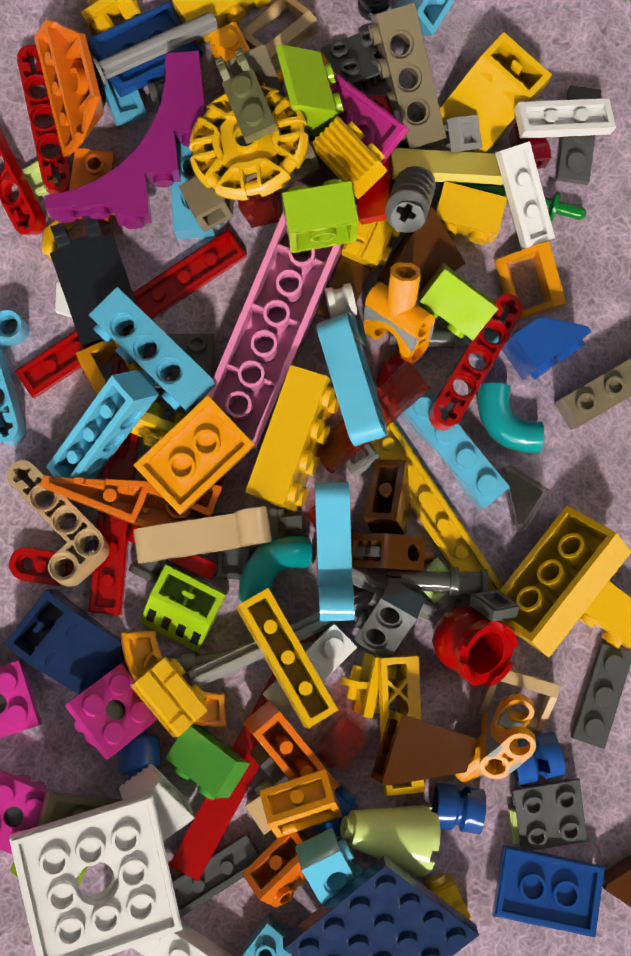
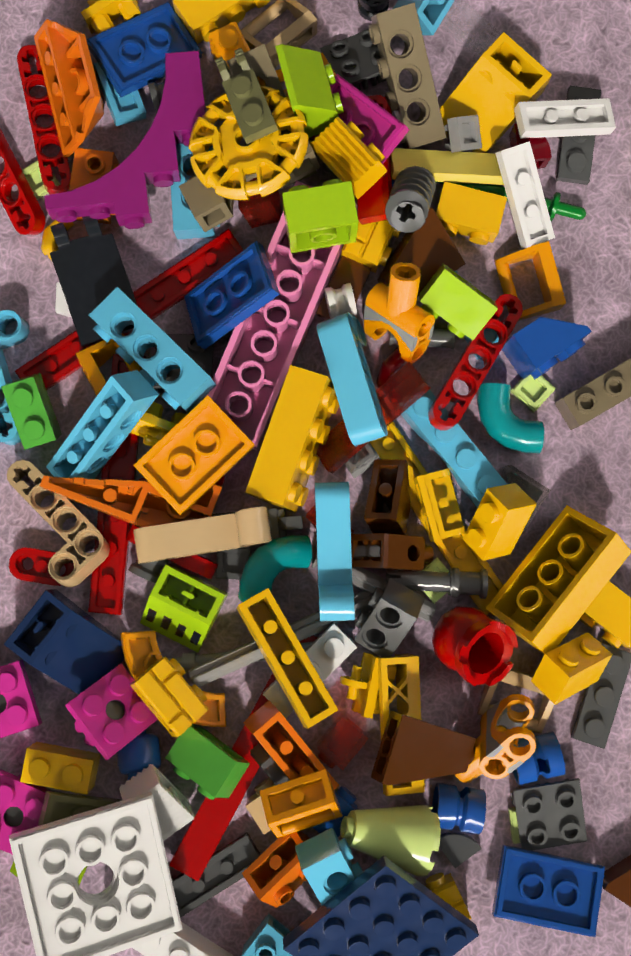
(32, 411): none -> bright green brick
(60, 767): none -> yellow brick
(155, 46): light grey axle -> none
(231, 295): none -> blue tile
(439, 505): none -> yellow hinge
(458, 847): none -> dark grey tile
(494, 605): dark grey tile -> none
(499, 521): none -> yellow brick
(533, 392): none -> yellowish green tile
(571, 667): none -> yellow brick

